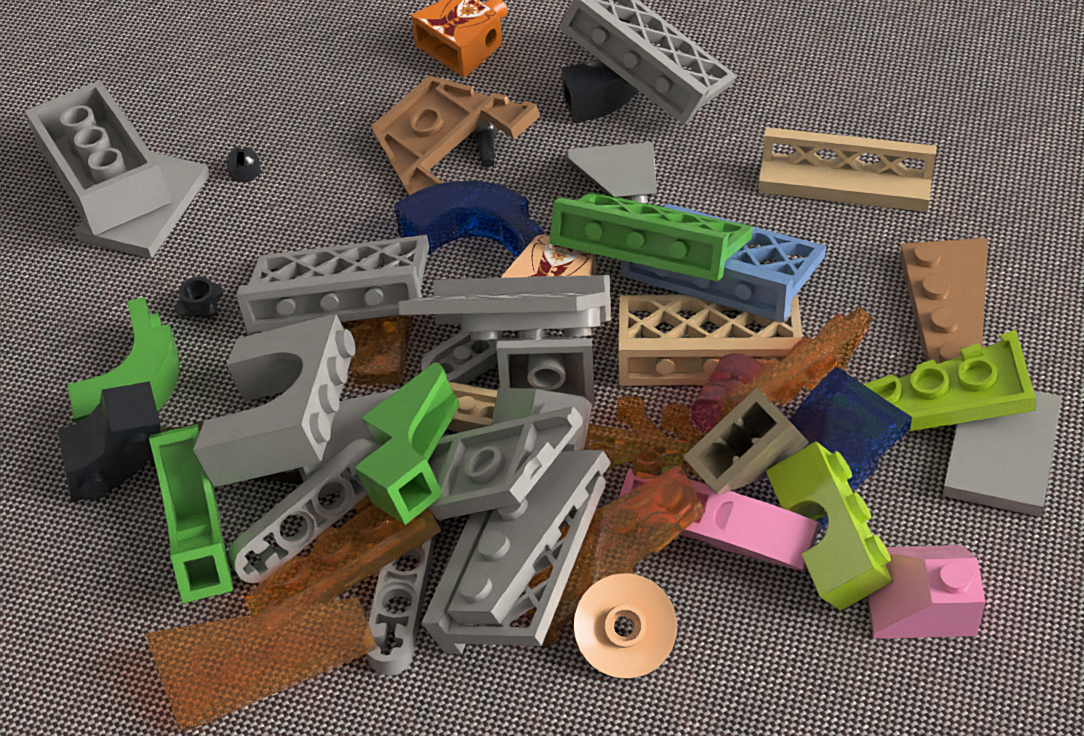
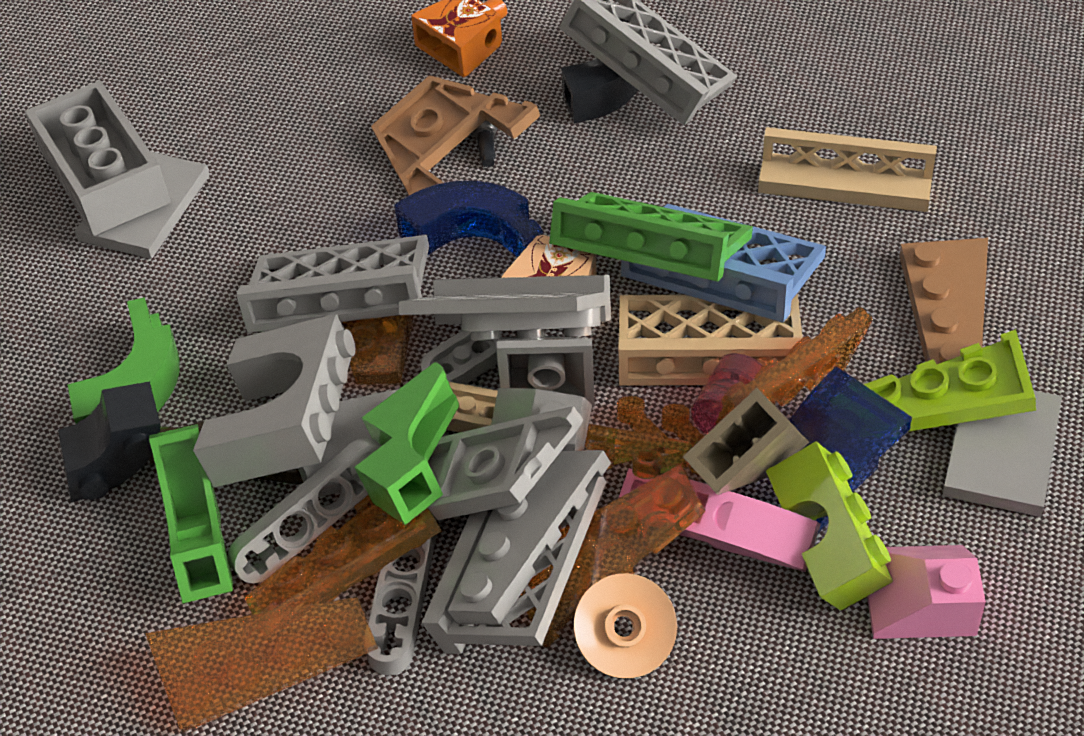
(198, 298): black plate -> none
(251, 164): black hinge -> none
(618, 169): light grey slope -> none

